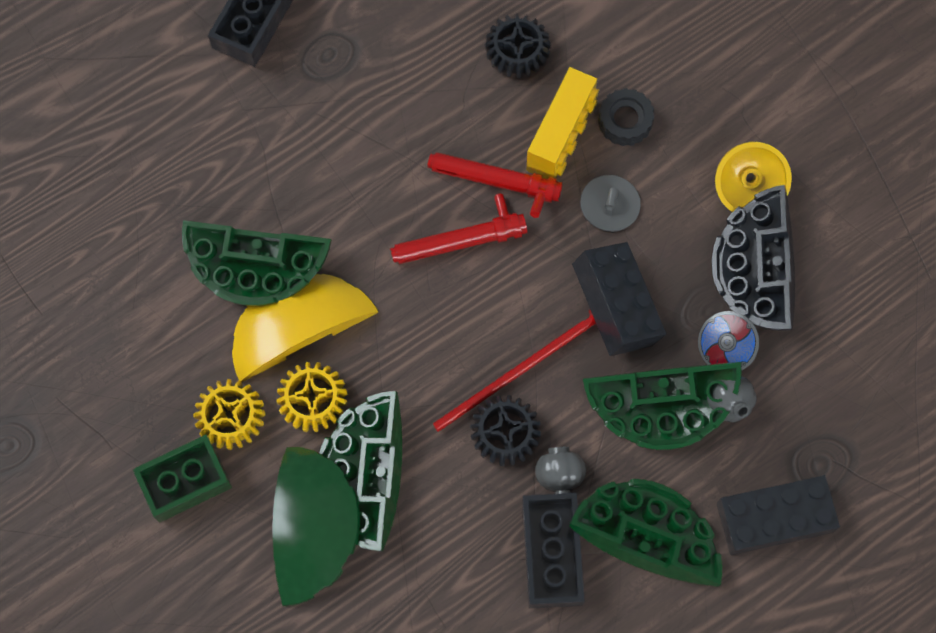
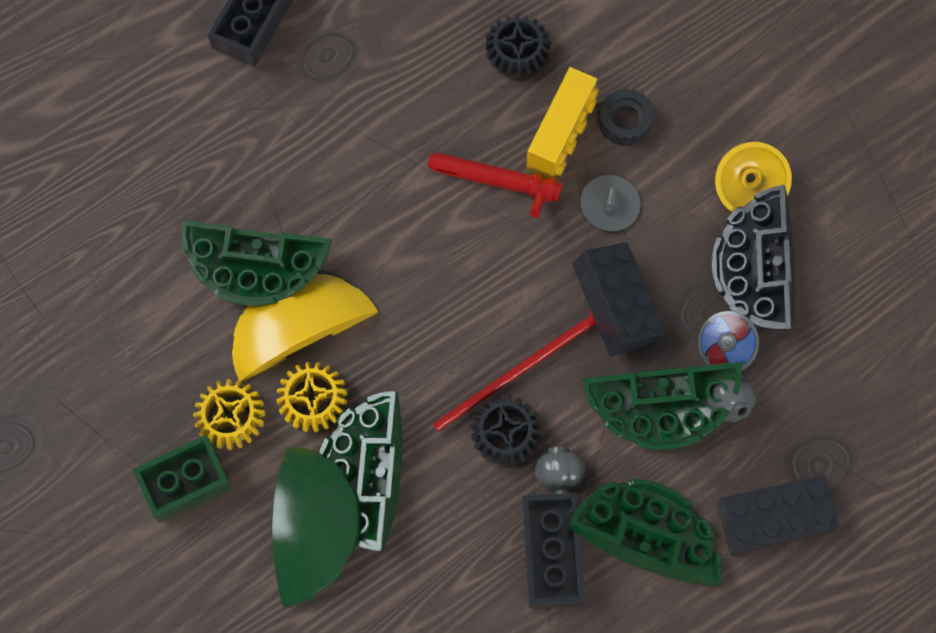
(497, 230): red cylinder -> none

